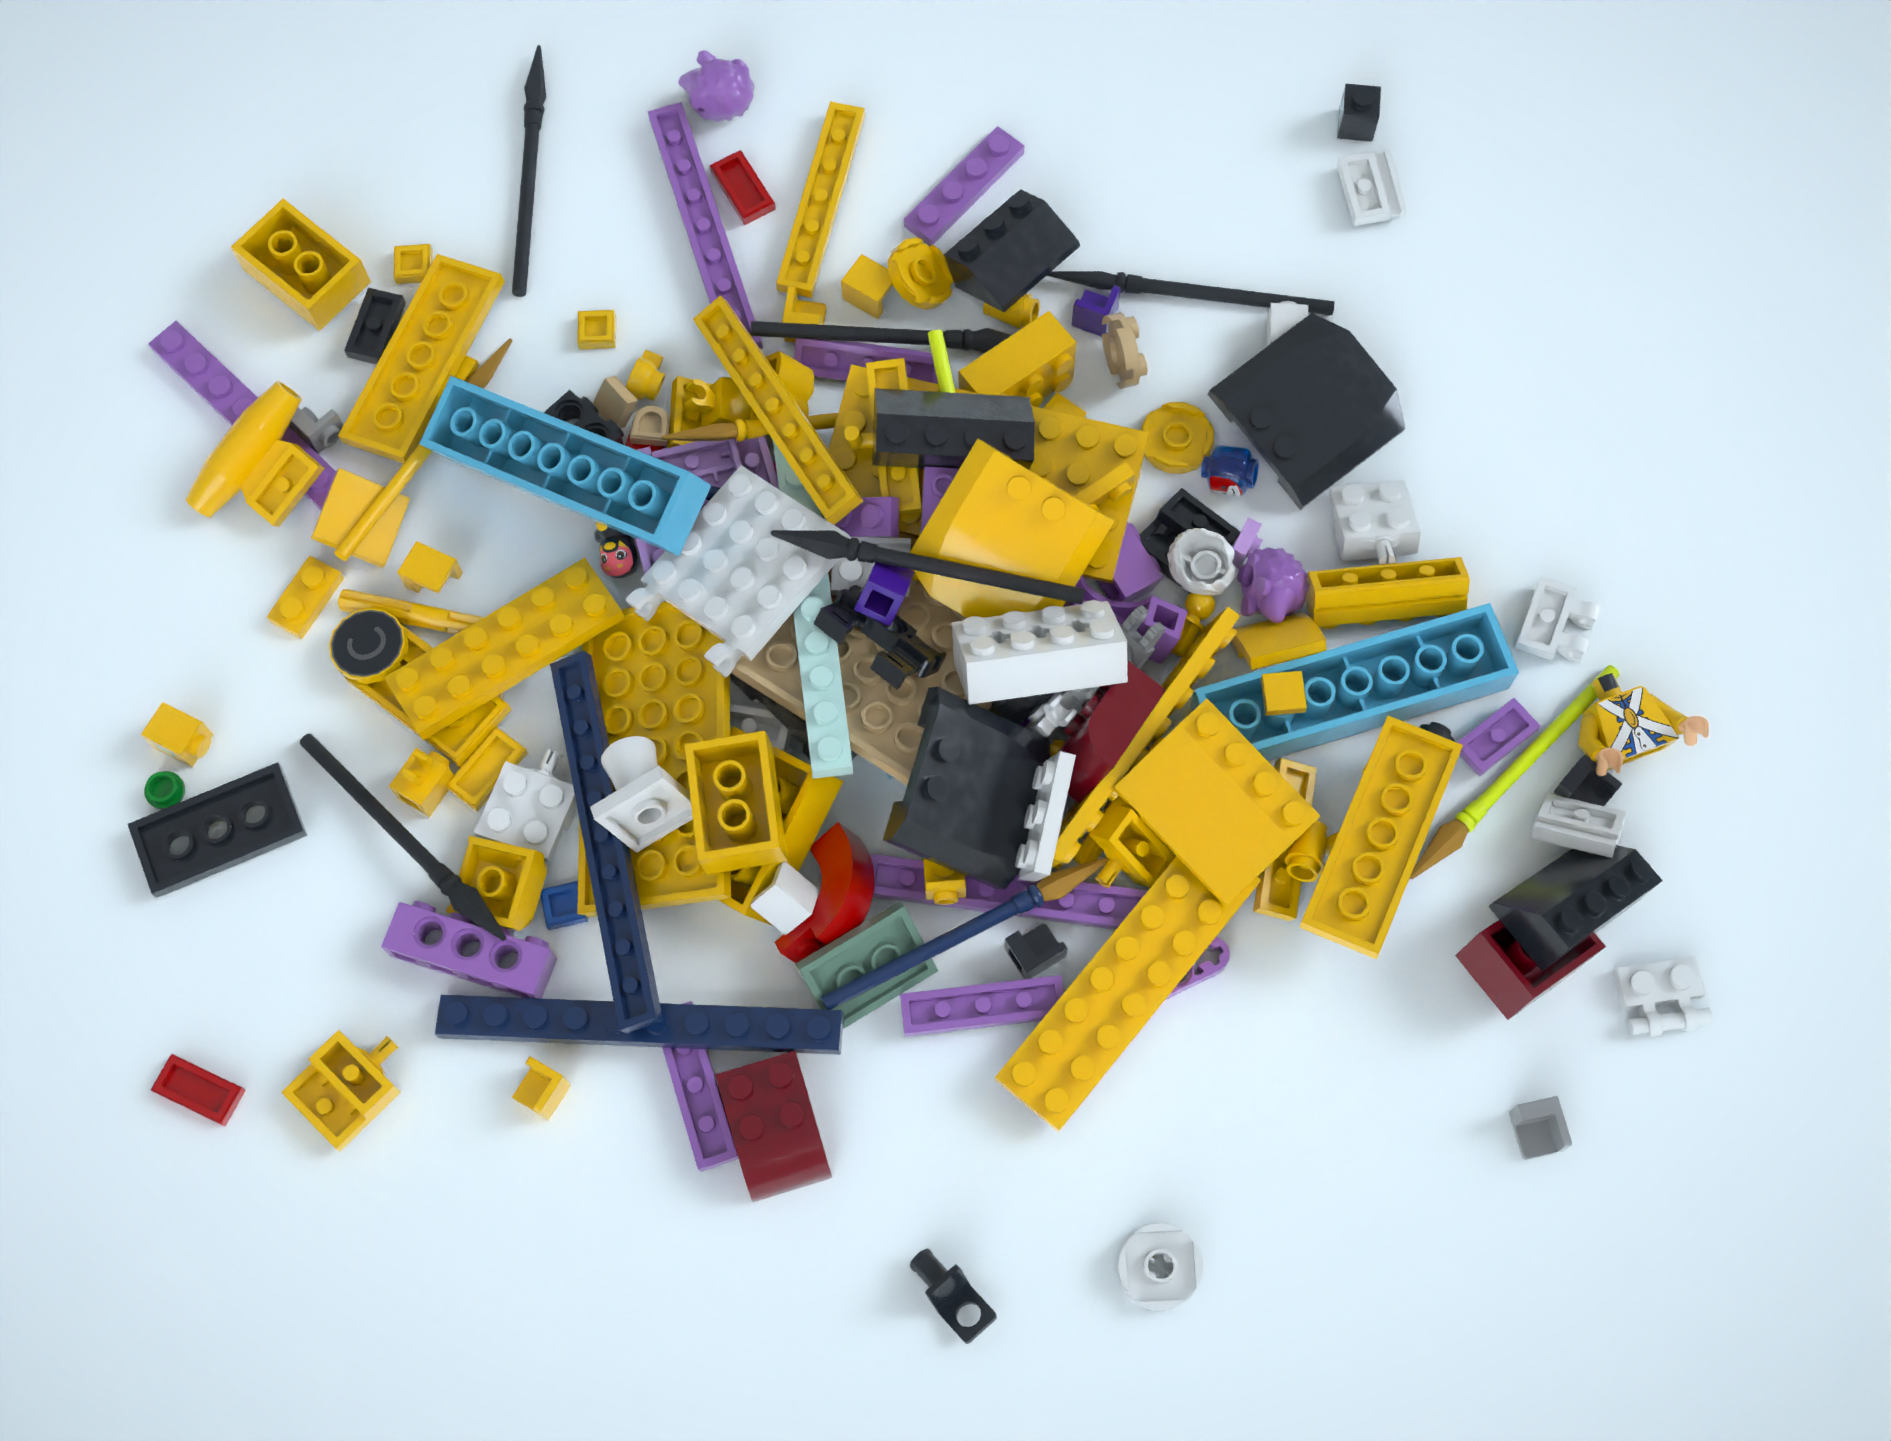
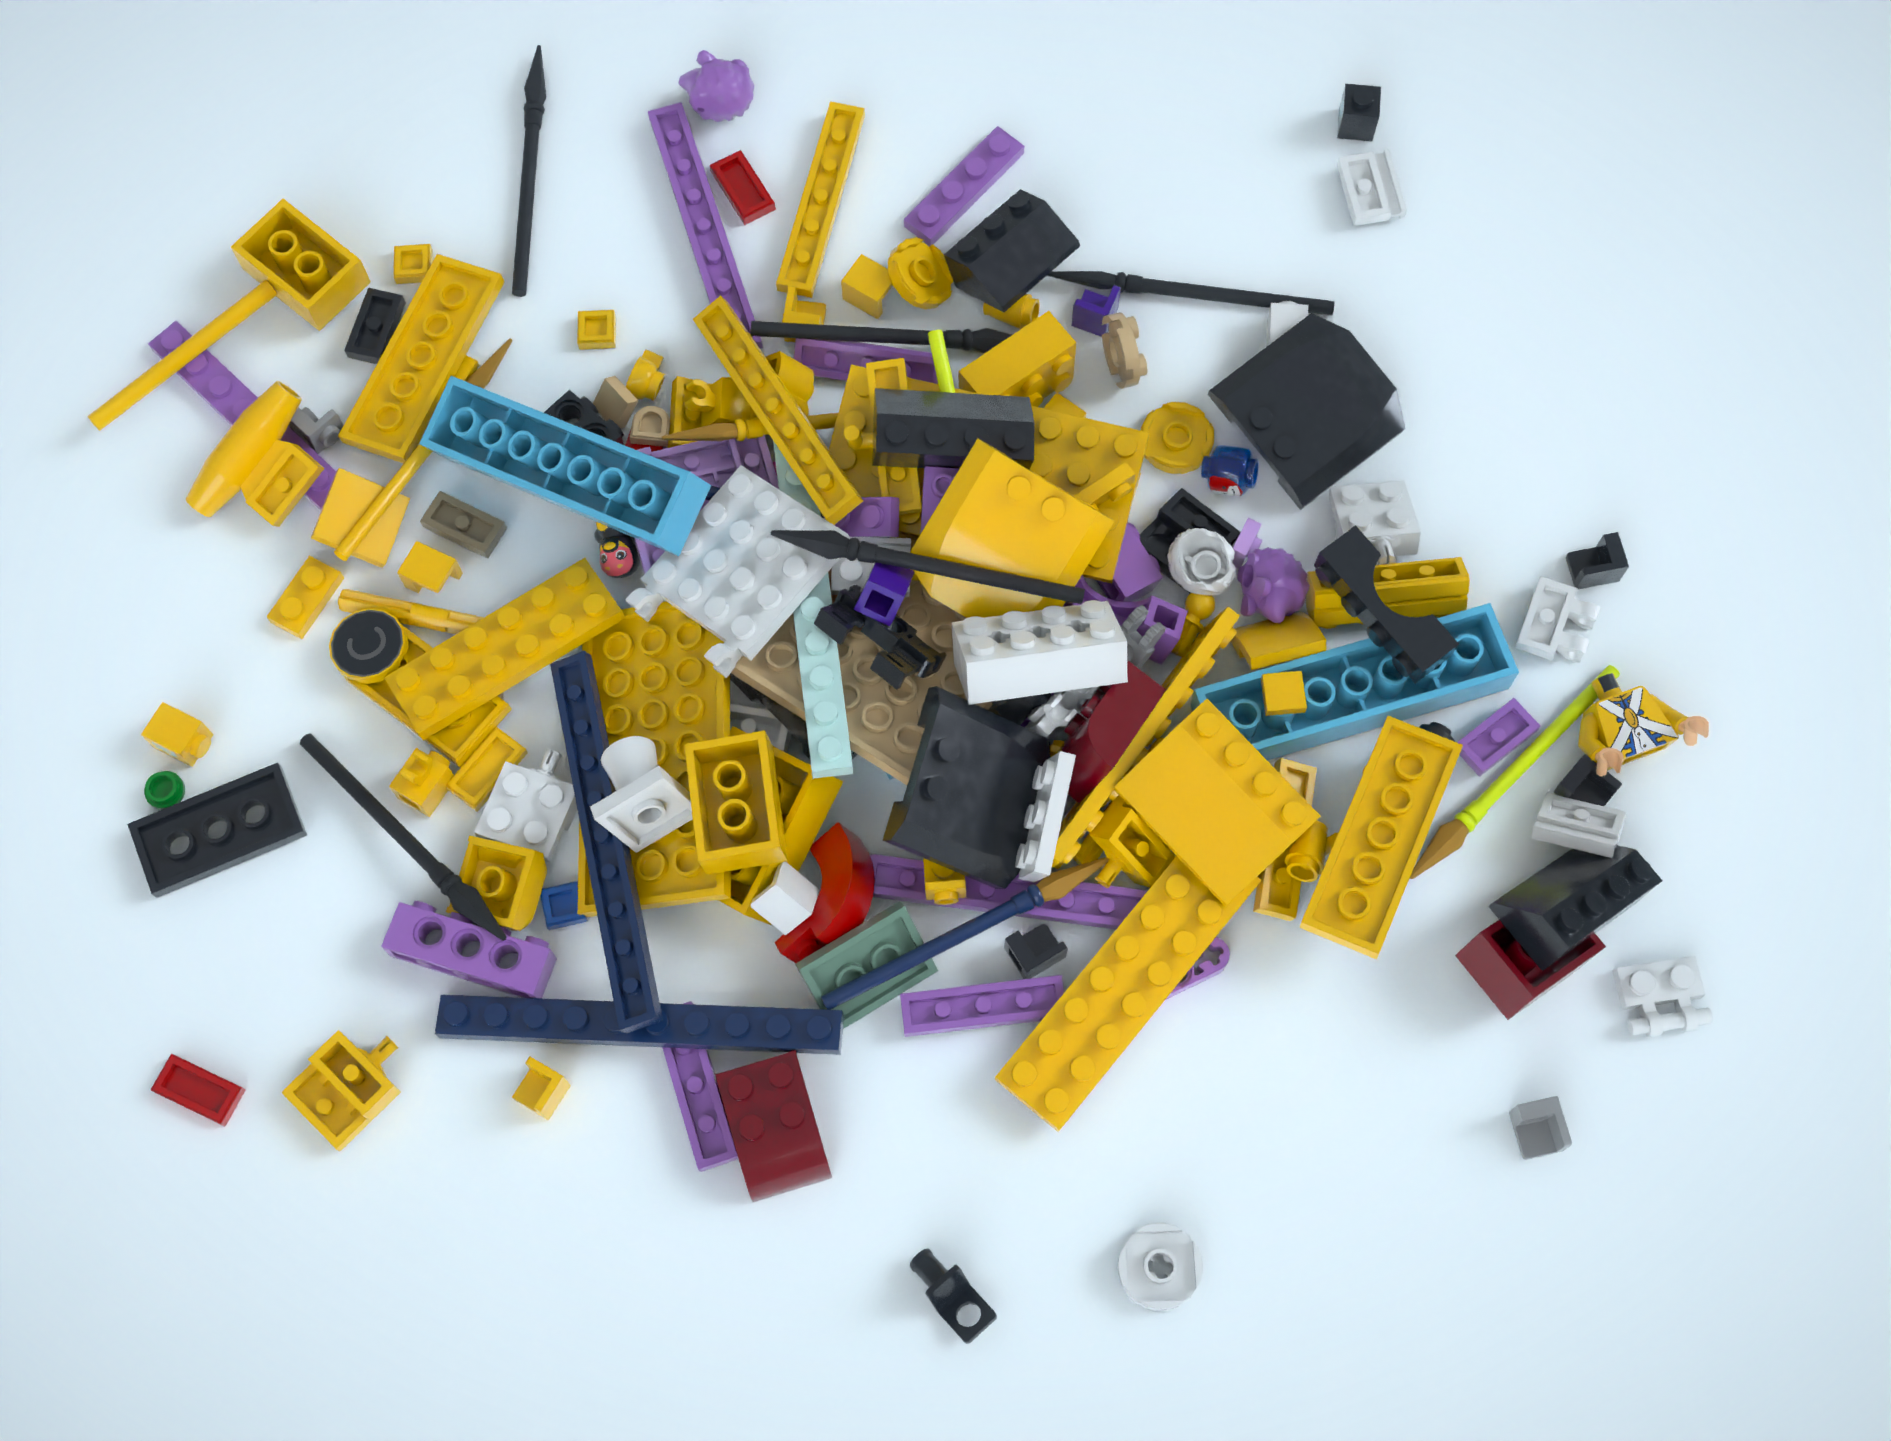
(182, 355): none -> yellow piece
(463, 524): none -> dark tan plate
(1413, 642): none -> black arch
(1599, 564): none -> black panel

